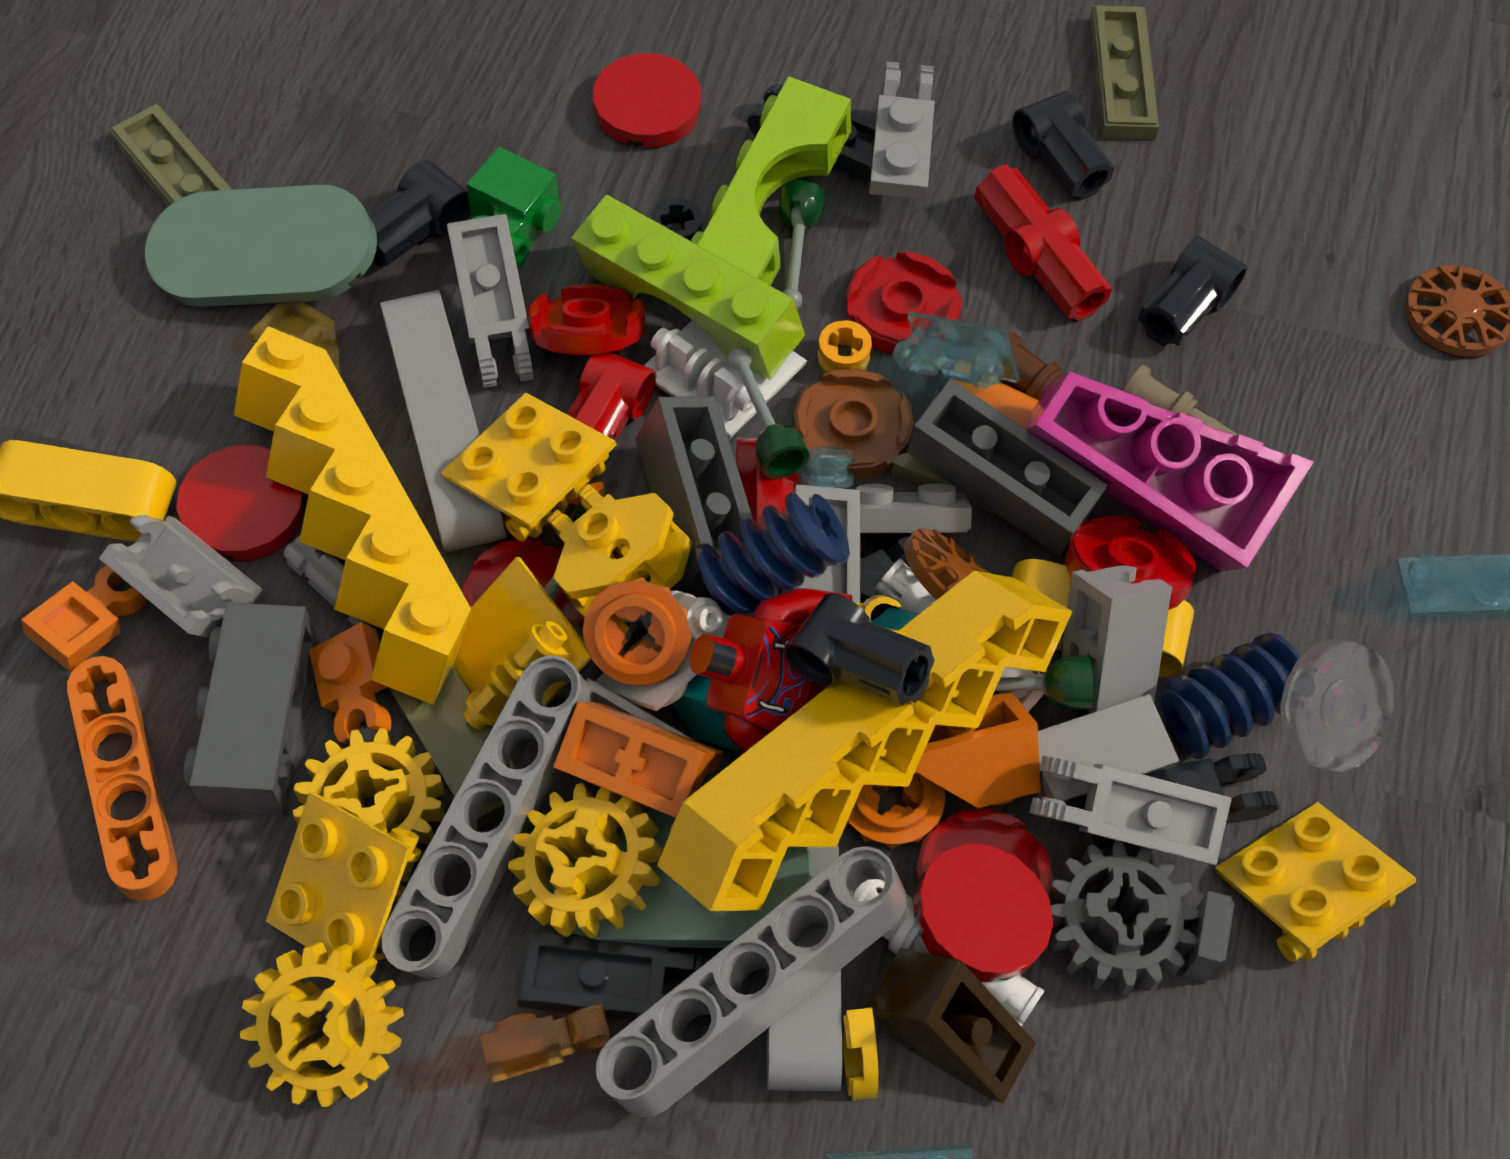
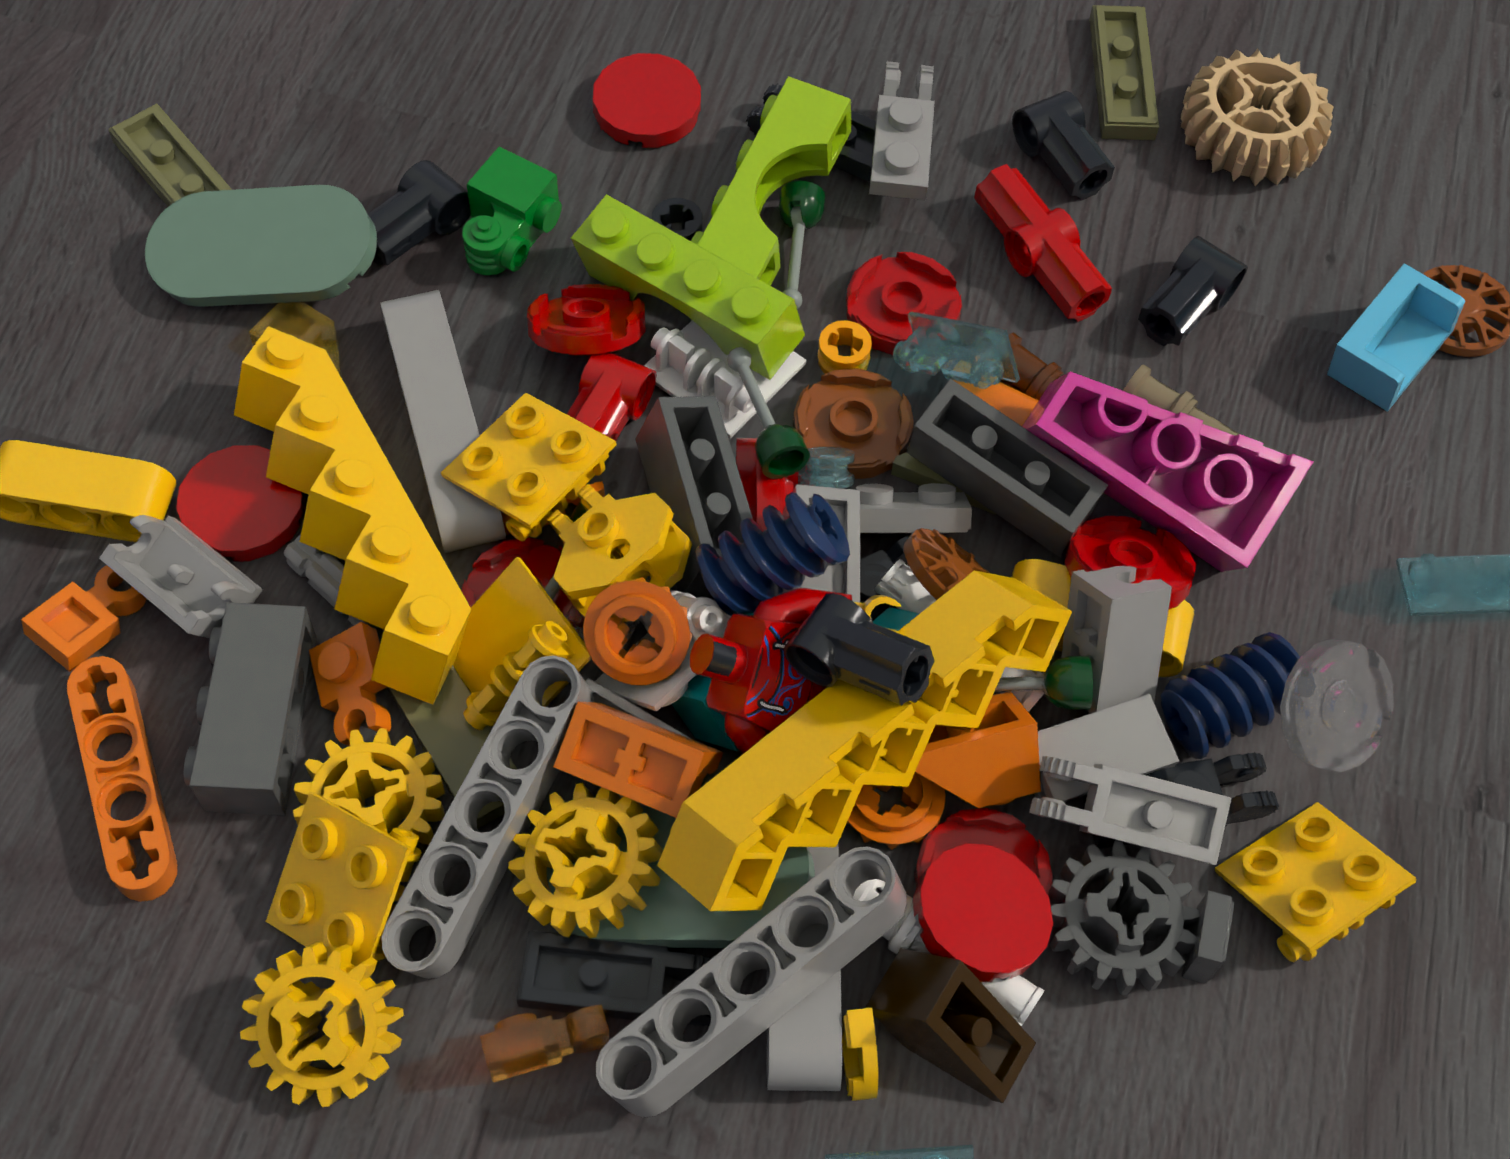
(490, 292): light grey hinge -> none
(1256, 117): none -> tan gear
(1395, 337): none -> medium azure panel

